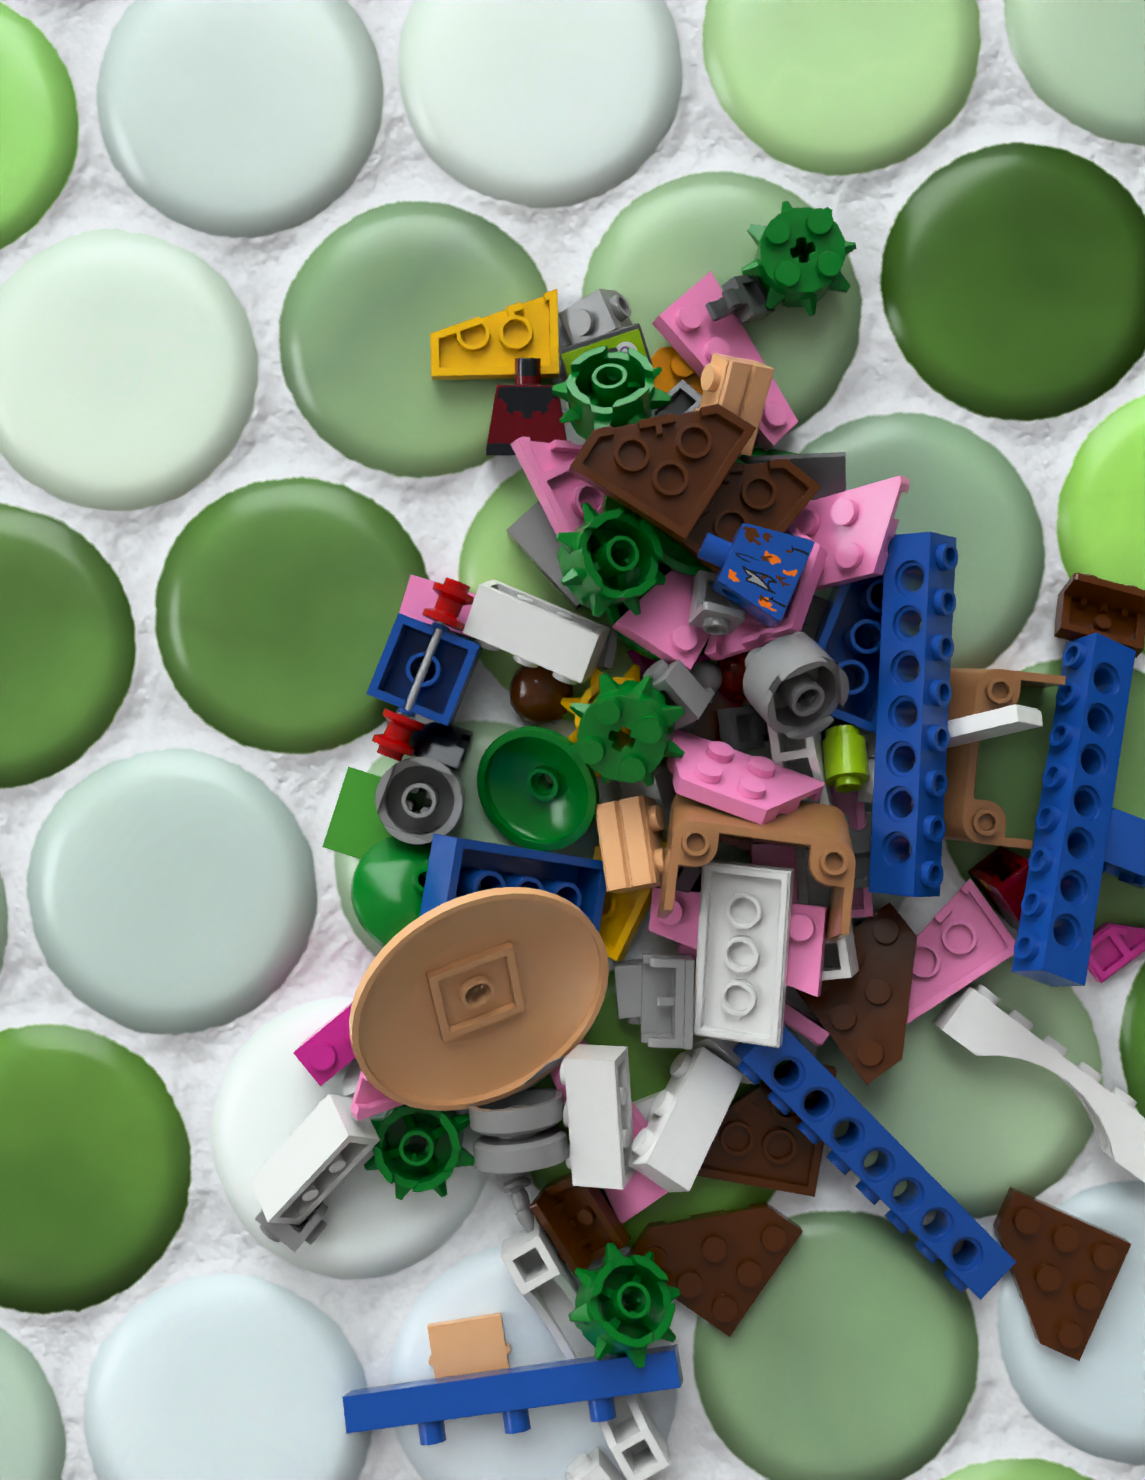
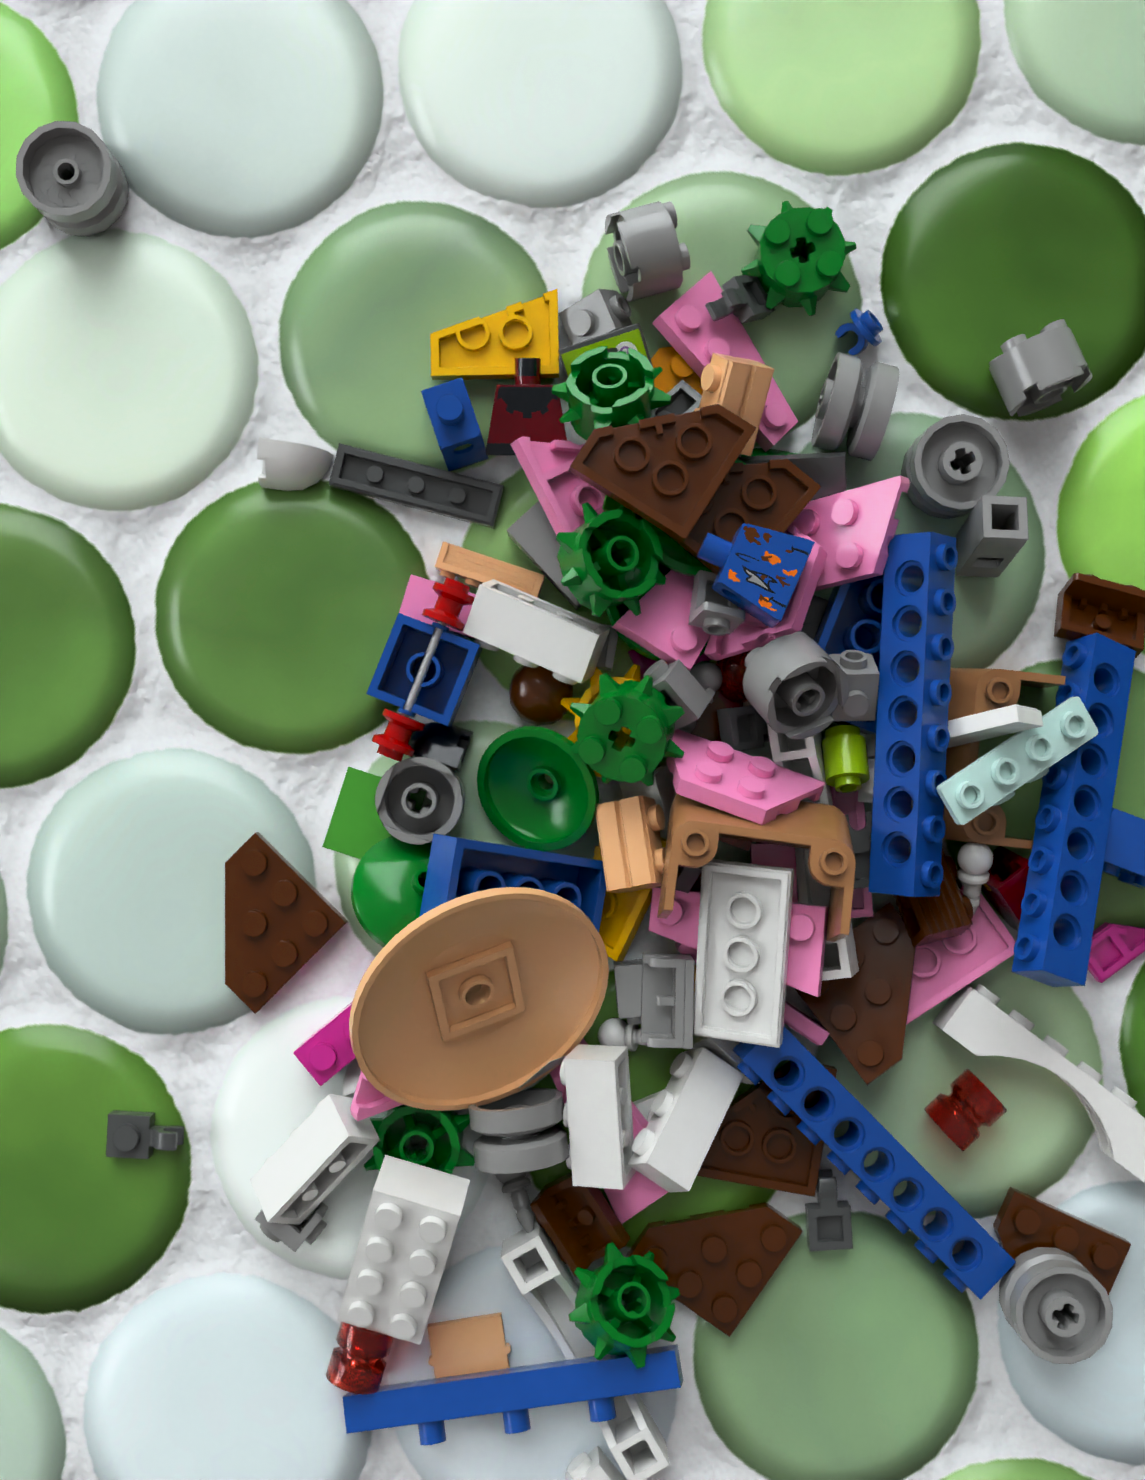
(72, 178): none -> light grey wheel
(136, 1135): none -> dark grey plate
(270, 922): none -> reddish brown plate
(291, 464): none -> white brick
(359, 1360): none -> clear red wheel
(403, 1249): none -> white brick
(416, 485): none -> dark grey tile
(455, 424): none -> blue torso
(481, 568): none -> light nougat piece
(619, 1033): none -> white bar
(646, 250): none -> light grey brick
(828, 1220): none -> dark grey plate
(855, 405): none -> light grey wheel
(863, 686): none -> light grey bracket
(865, 326): none -> blue plate
(937, 916): none -> reddish brown brick
(965, 1110): none -> clear red wheel
(974, 450): none -> light grey wheel
(974, 865): none -> white bar
(992, 536): none -> light grey brick
(1017, 761): none -> light aqua bracket
(1039, 369): none -> light grey brick
(1056, 1305): none -> light grey wheel

